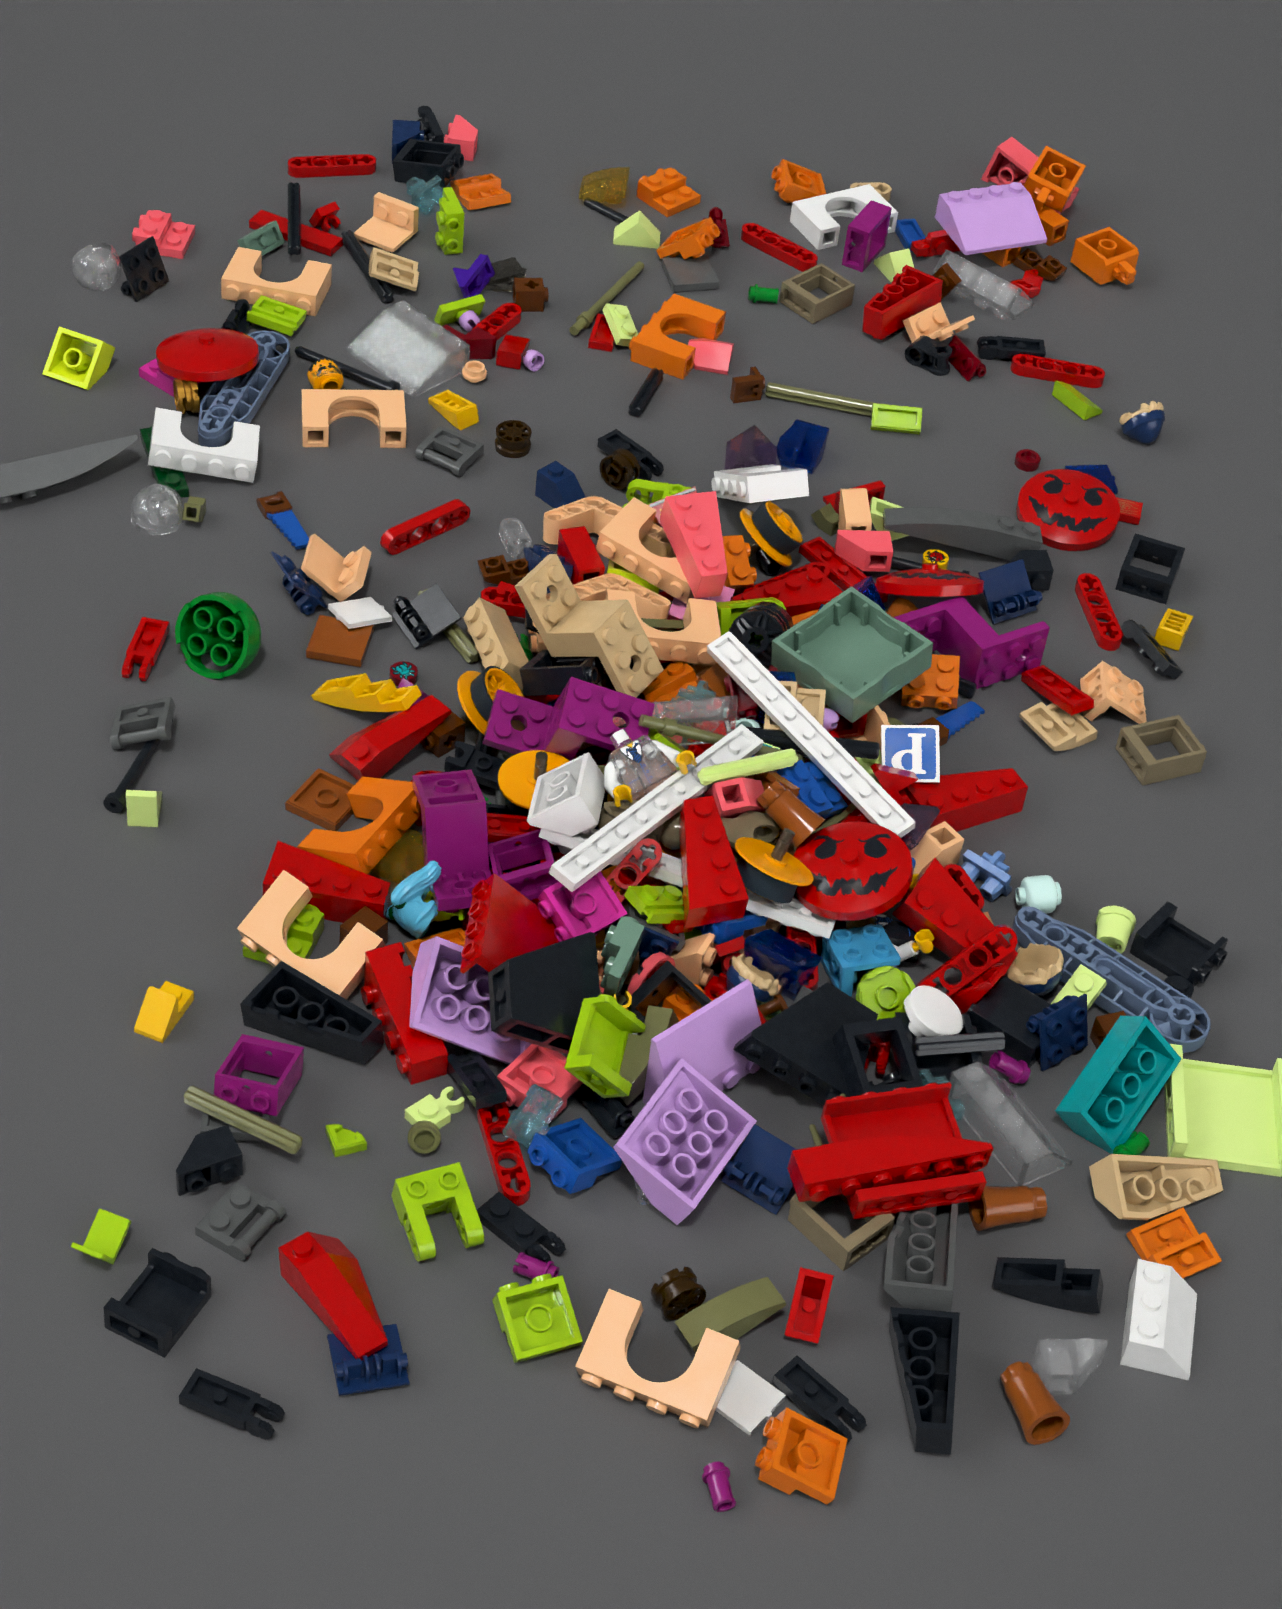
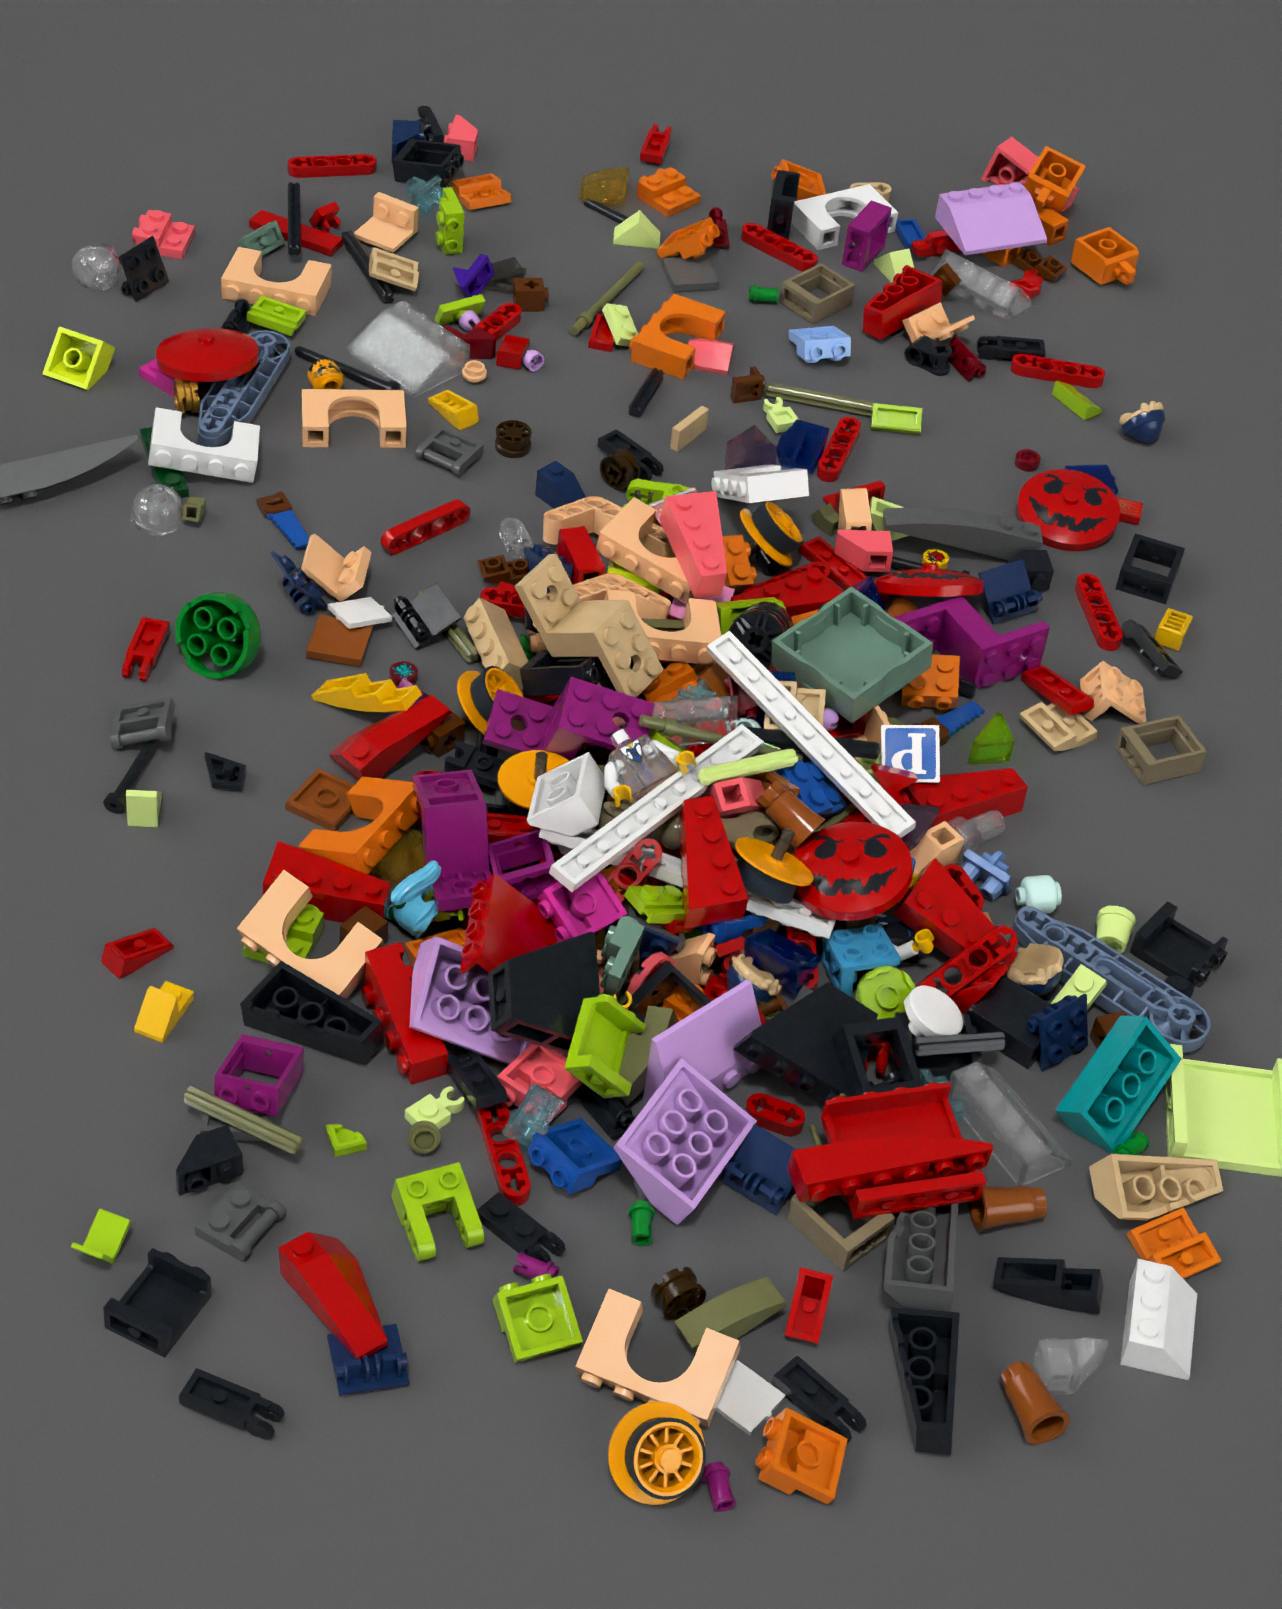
(134, 951): none -> red slope
(224, 772): none -> black piece
(641, 1215): none -> green pin
(655, 145): none -> red hinge
(656, 1453): none -> light orange piece
(689, 428): none -> tan tile
(775, 1114): none -> red beam
(779, 417): none -> yellowish green plate
(782, 202): none -> black panel
(821, 343): none -> light blue plate
(839, 449): none -> red beam
(978, 828): none -> clear piece
(993, 743): none -> clear neon green slope
(1016, 1070): magenta pin -> none

